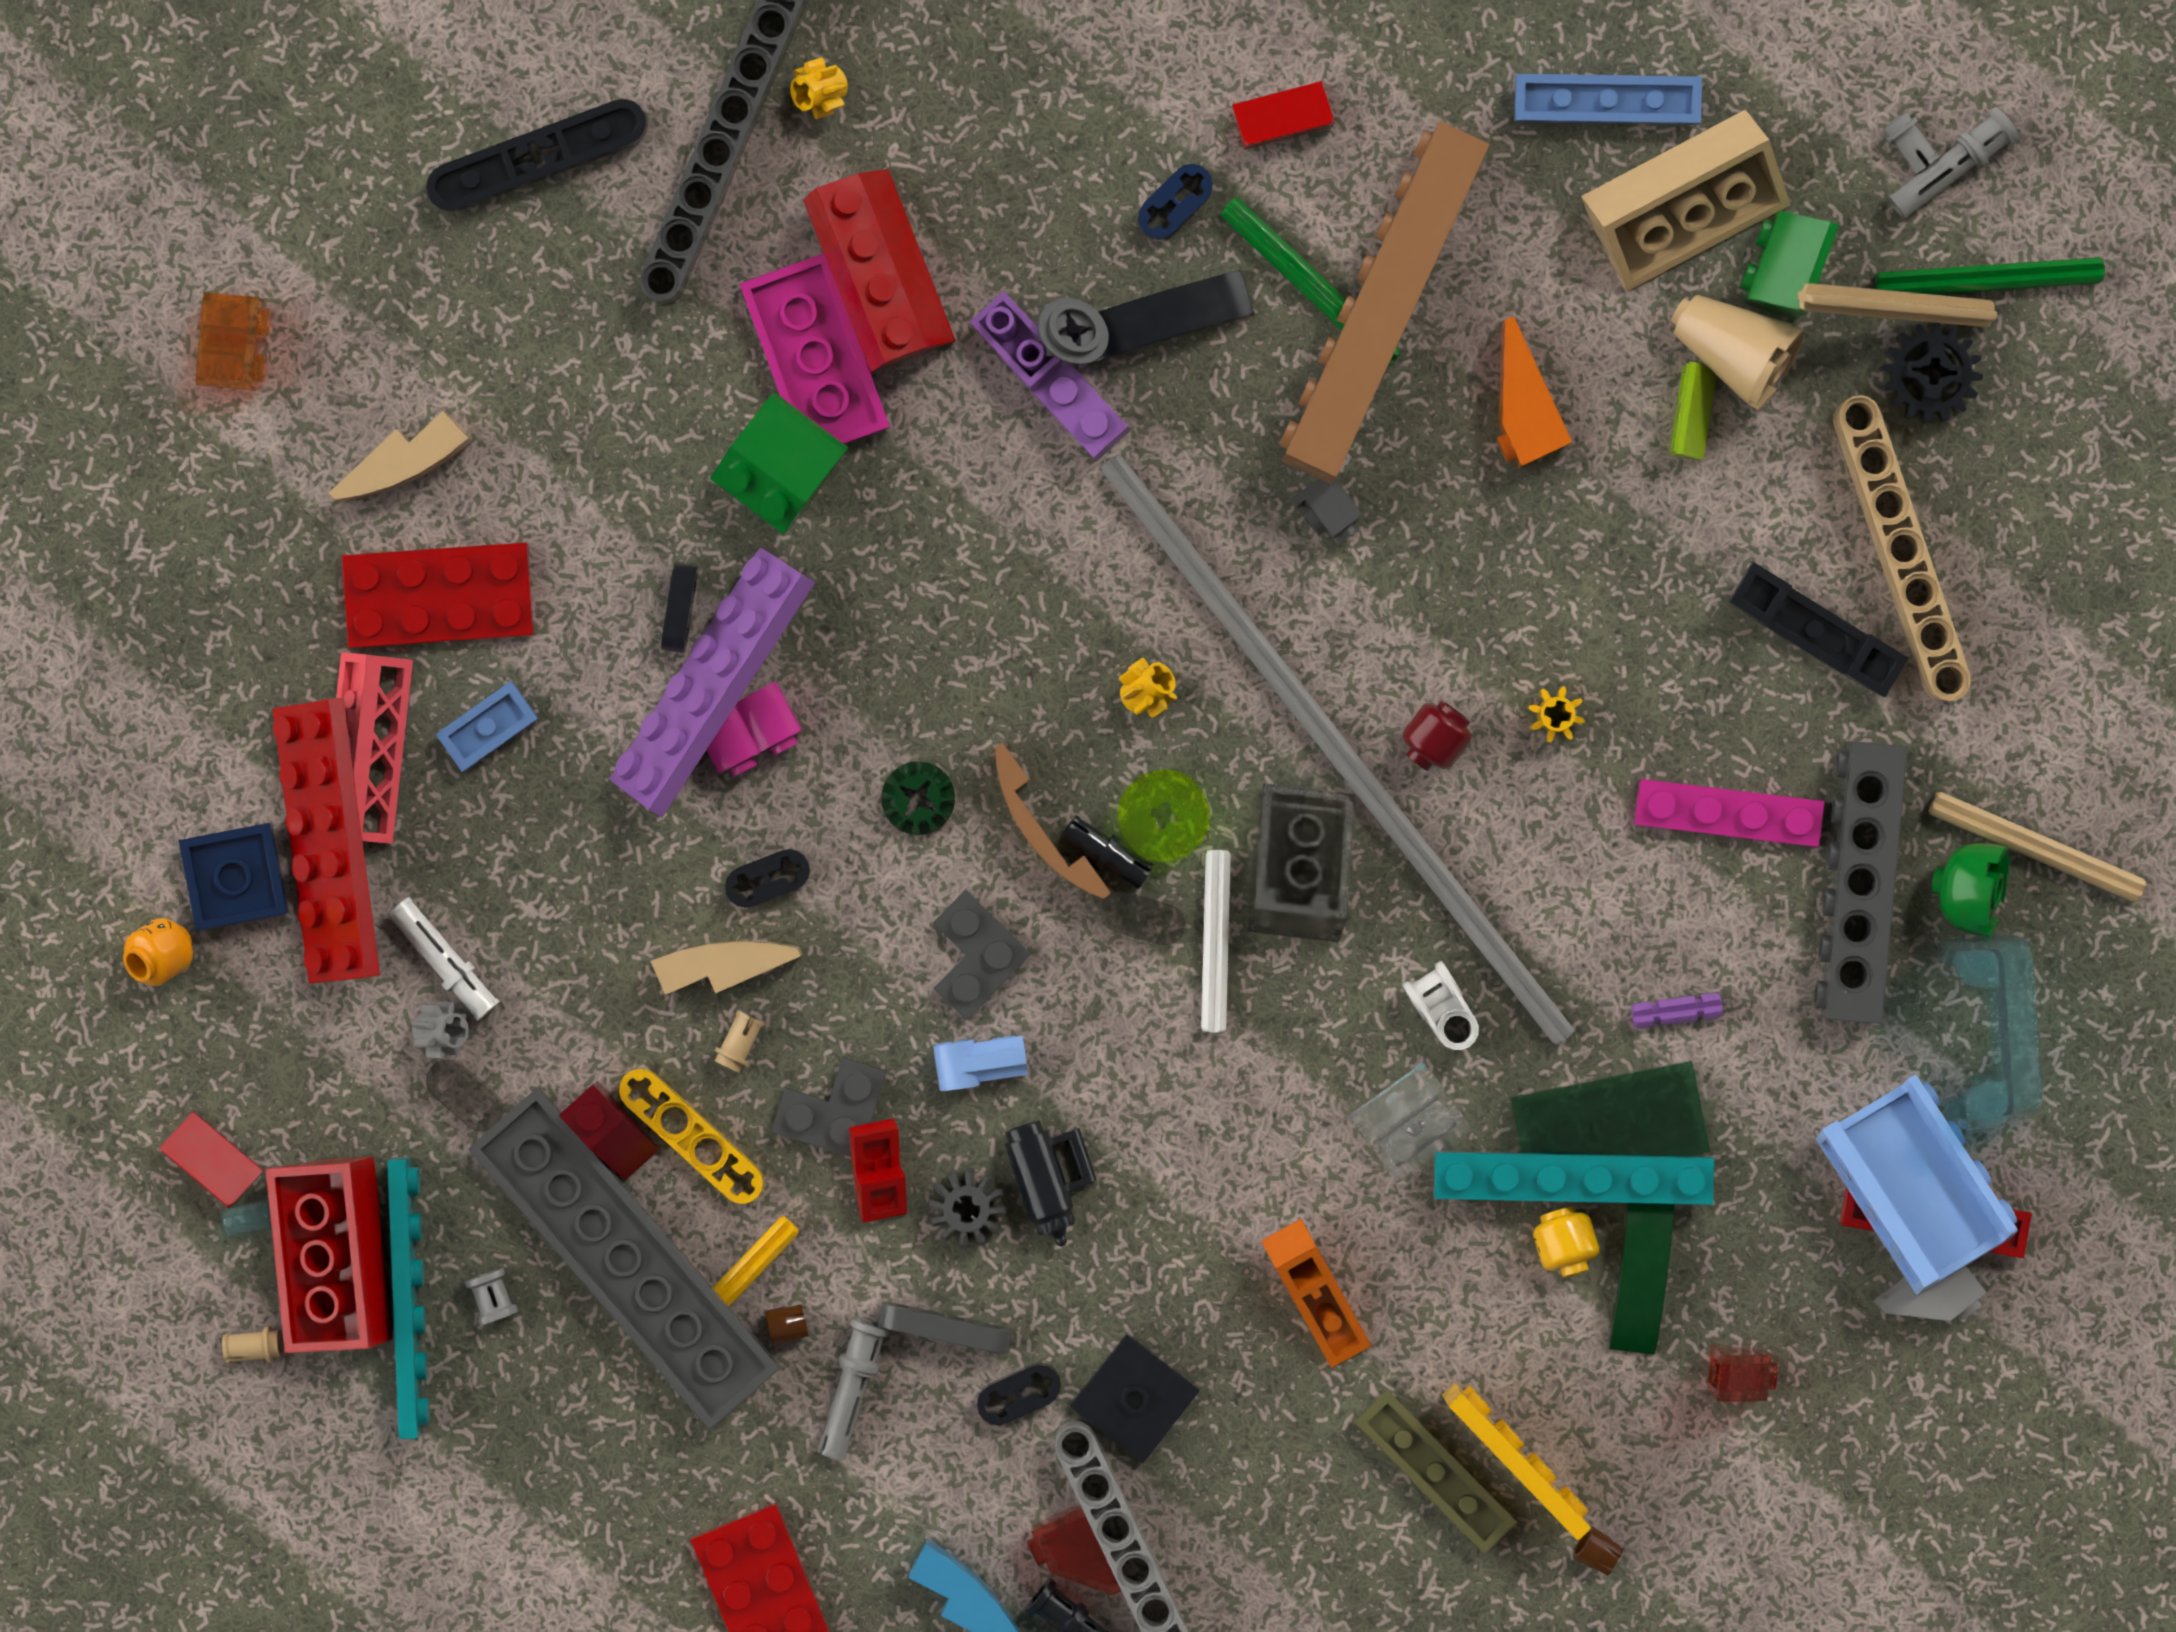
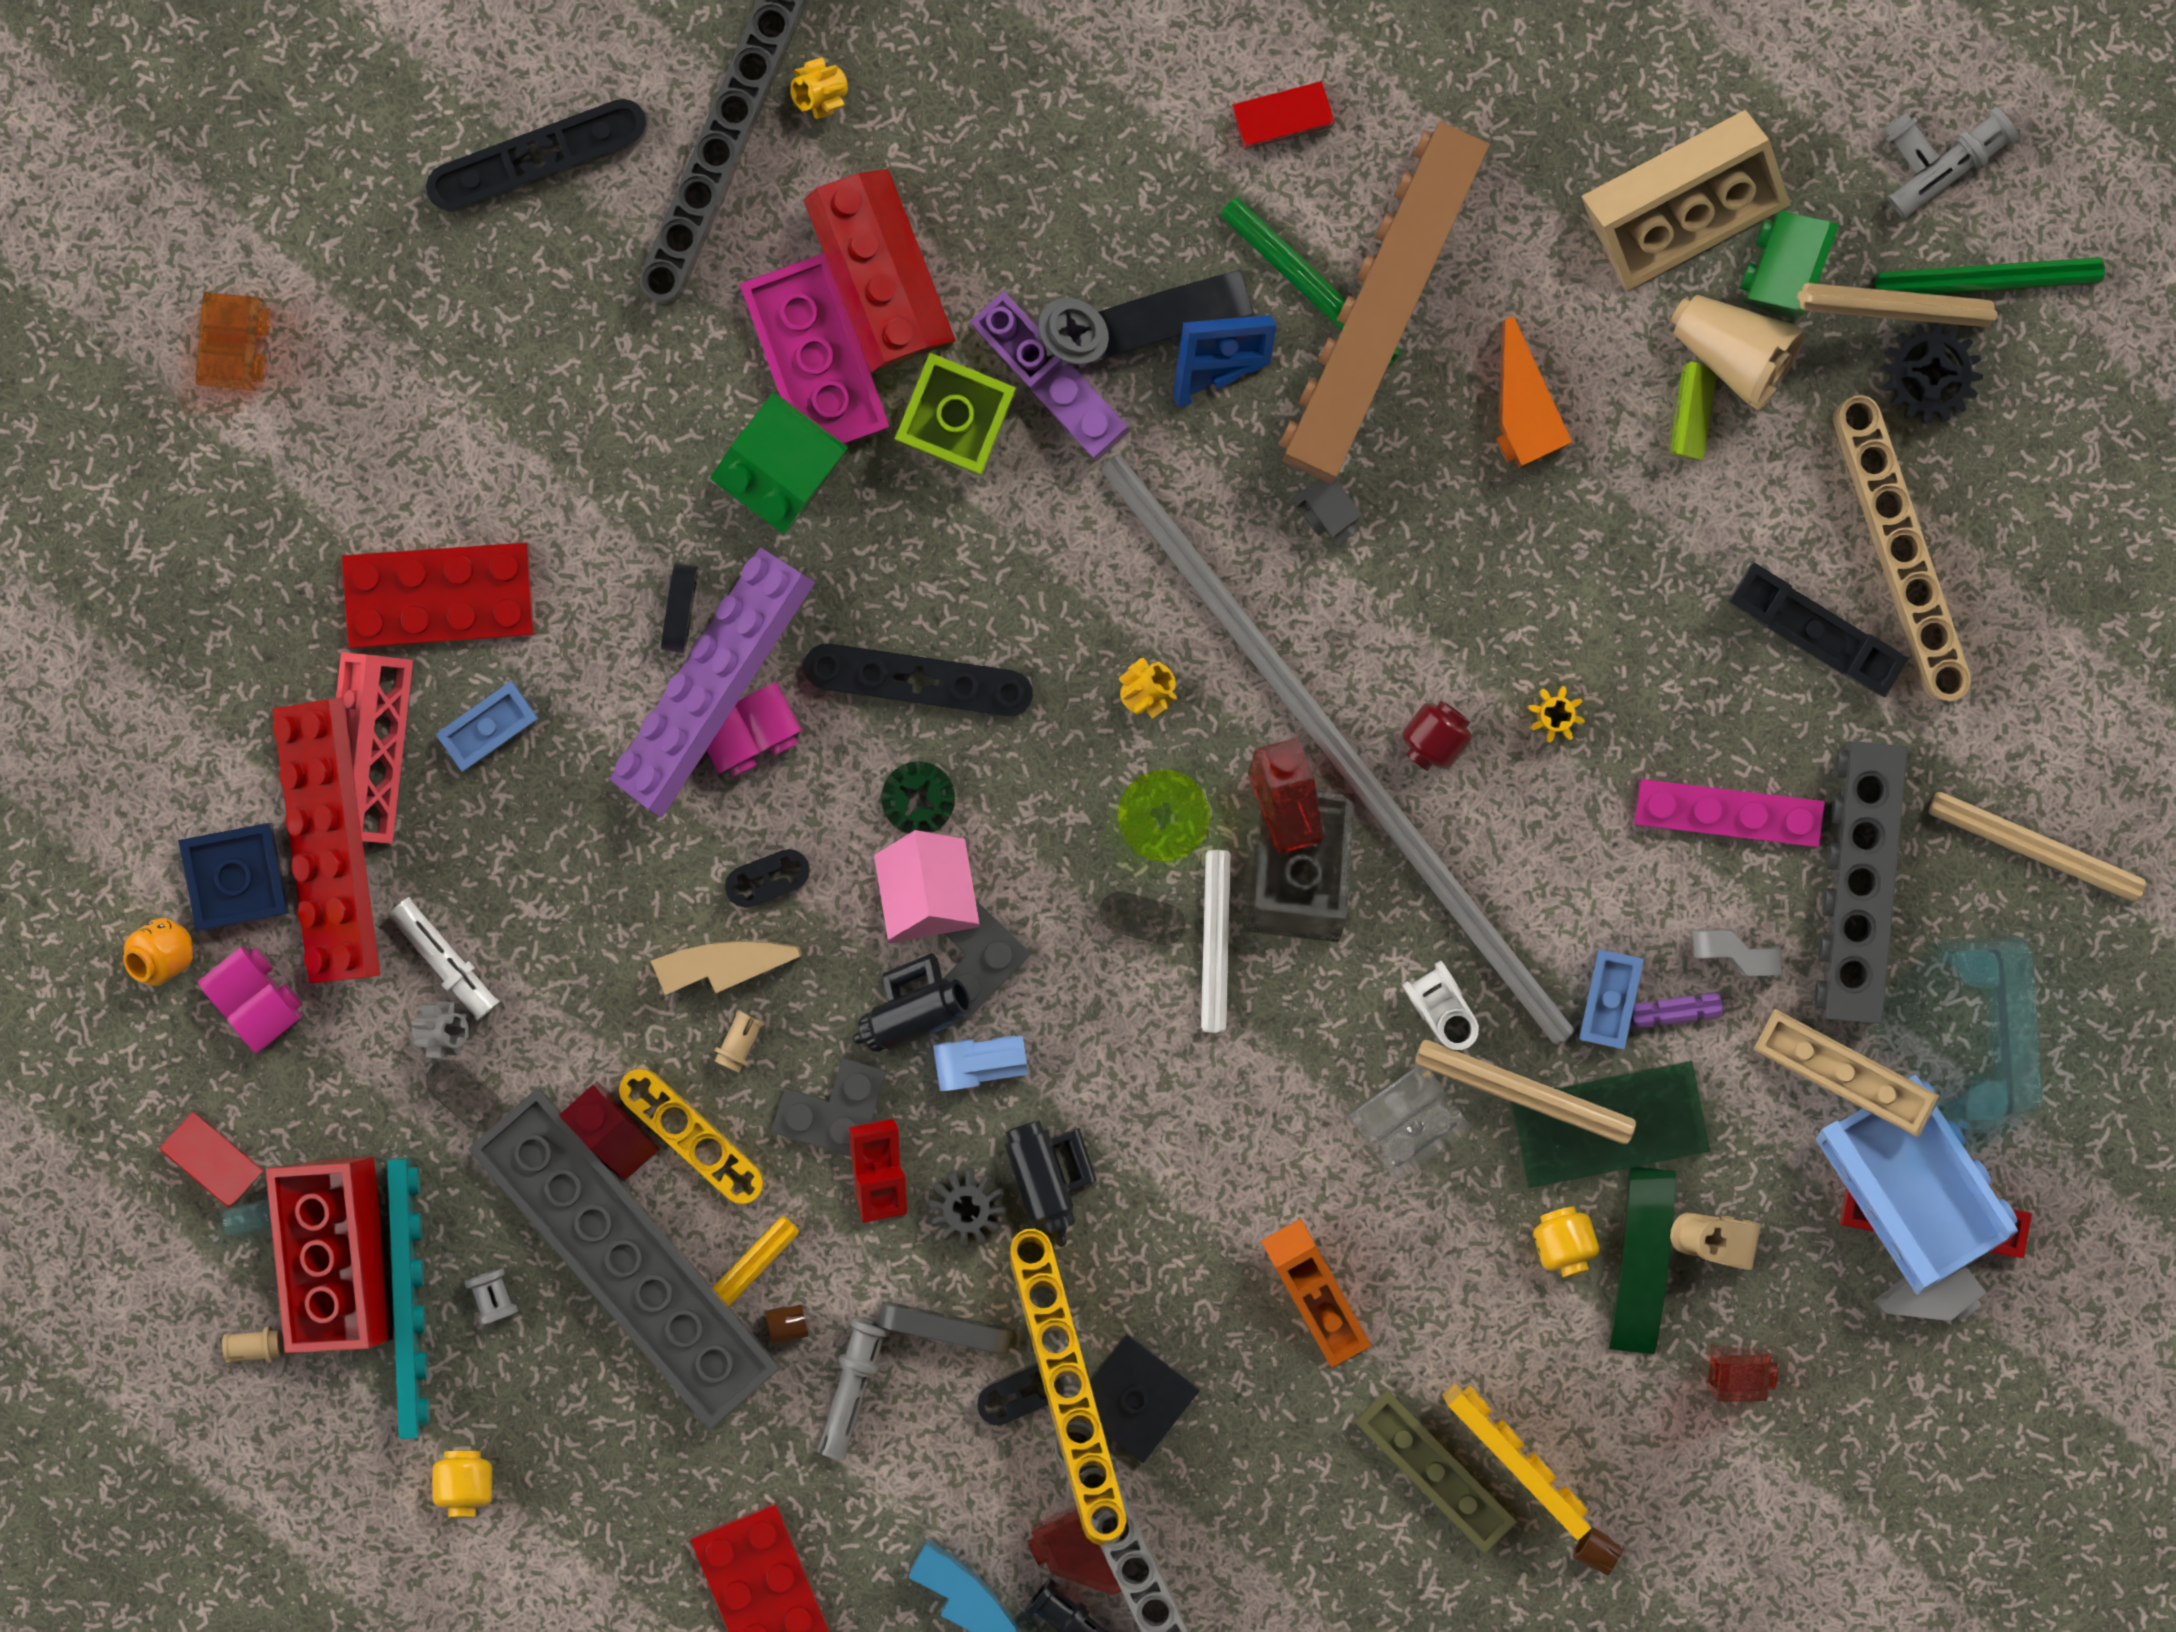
(251, 998): none -> dark pink brick
(403, 461): tan slope -> none
(462, 1483): none -> yellow head
(873, 671): none -> black piece
(915, 1013): none -> black piece
(926, 886): none -> bright pink slope
(955, 414): none -> lime brick
(1067, 1363): none -> yellow beam
(1079, 872): medium nougat slope -> none
(1107, 851): black pin -> none
(1182, 211): dark blue beam -> none
(1221, 353): none -> blue wing
(1287, 794): none -> clear red slope
(1525, 1092): none -> tan axle
(1573, 1177): teal plate -> none
(1608, 99): medium blue plate -> none
(1611, 999): none -> medium blue plate
(1716, 1239): none -> tan piece
(1748, 961): none -> light grey piece
(1847, 1073): none -> tan tile
(1973, 886): green cylinder -> none

